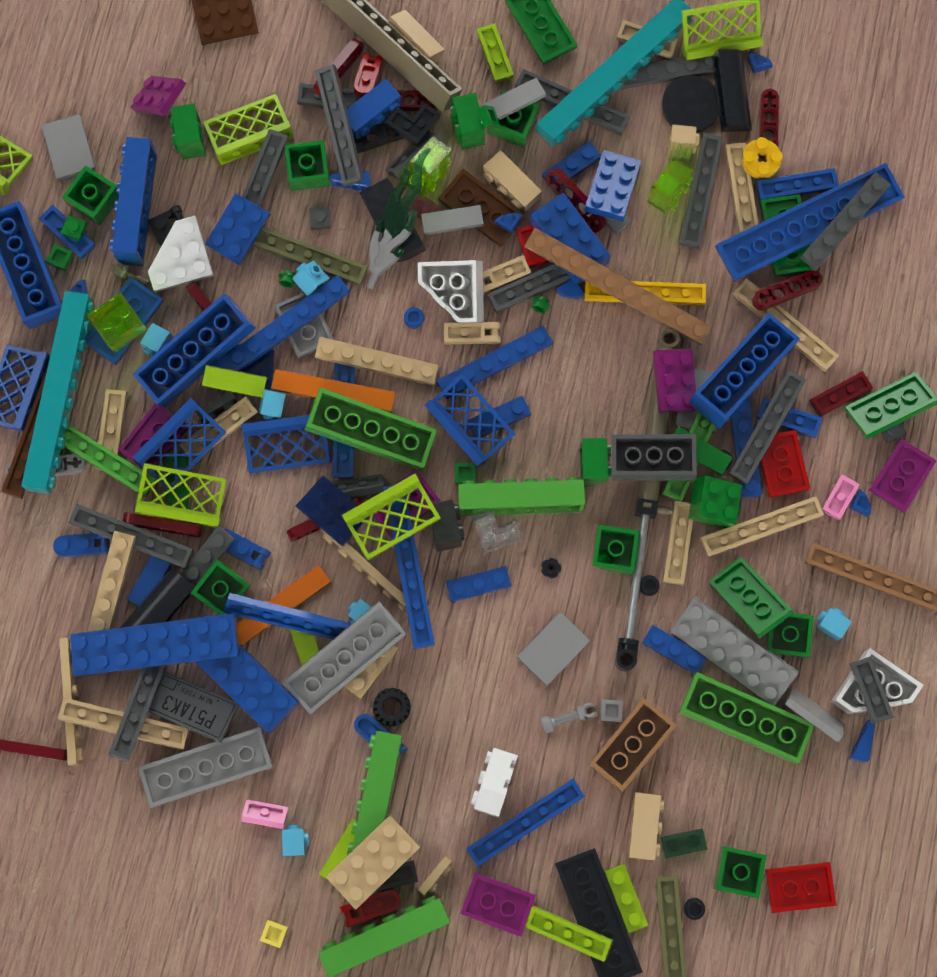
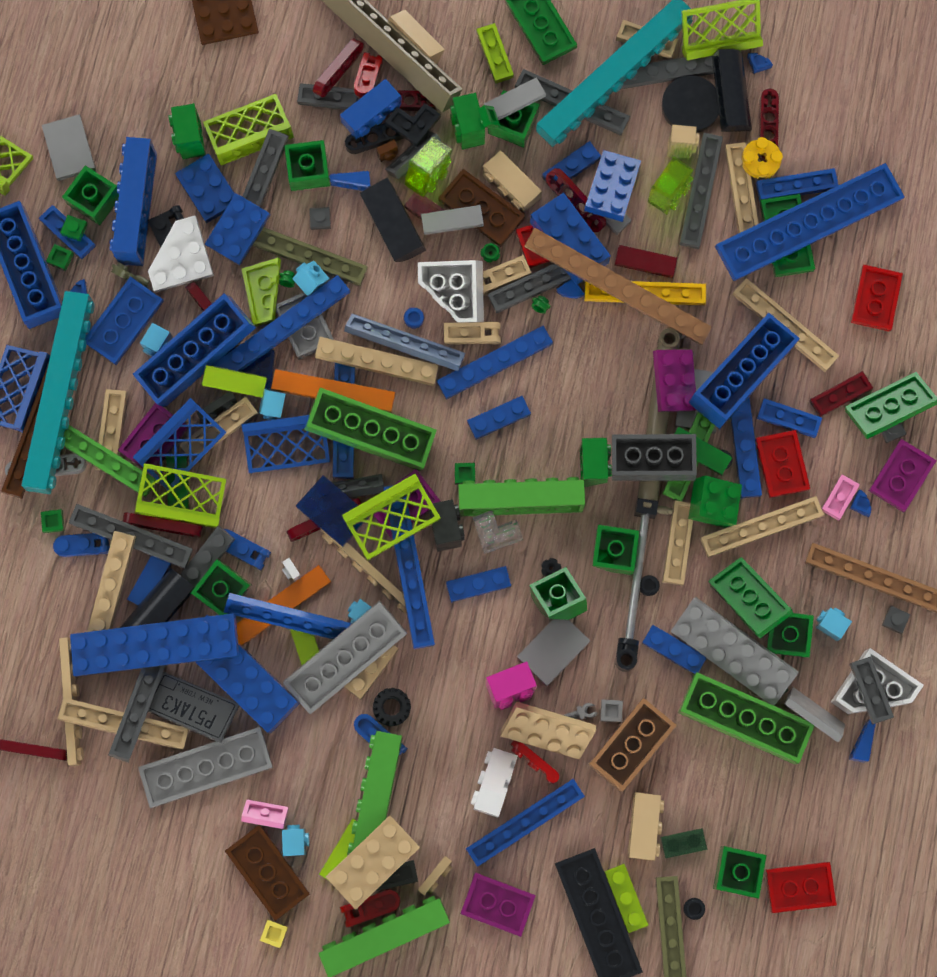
(52, 521): none -> green plate
(117, 322): clear neon green brick -> none
(157, 95): magenta plate -> none
(206, 187): none -> blue plate
(262, 290): none -> lime wing
(267, 872): none -> reddish brown plate
(290, 570): none -> white plate
(339, 125): dark grey plate -> none
(387, 151): none -> reddish brown plate
(396, 231): clear green piece -> none
(404, 342): none -> sand blue plate
(455, 429): blue fence -> none
(490, 248): none -> green plate
(508, 221): blue tile -> none
(511, 685): none -> dark pink brick
(535, 761): none -> red plate
(548, 730): none -> tan plate
(558, 596): none -> green slope
(569, 933): lime plate -> none
(645, 261): none -> dark red tile
(767, 427): dark grey plate -> none
(788, 291): dark red beam -> none
(845, 221): dark grey plate -> none
(876, 298): none -> red plate
(896, 619): none -> dark grey plate

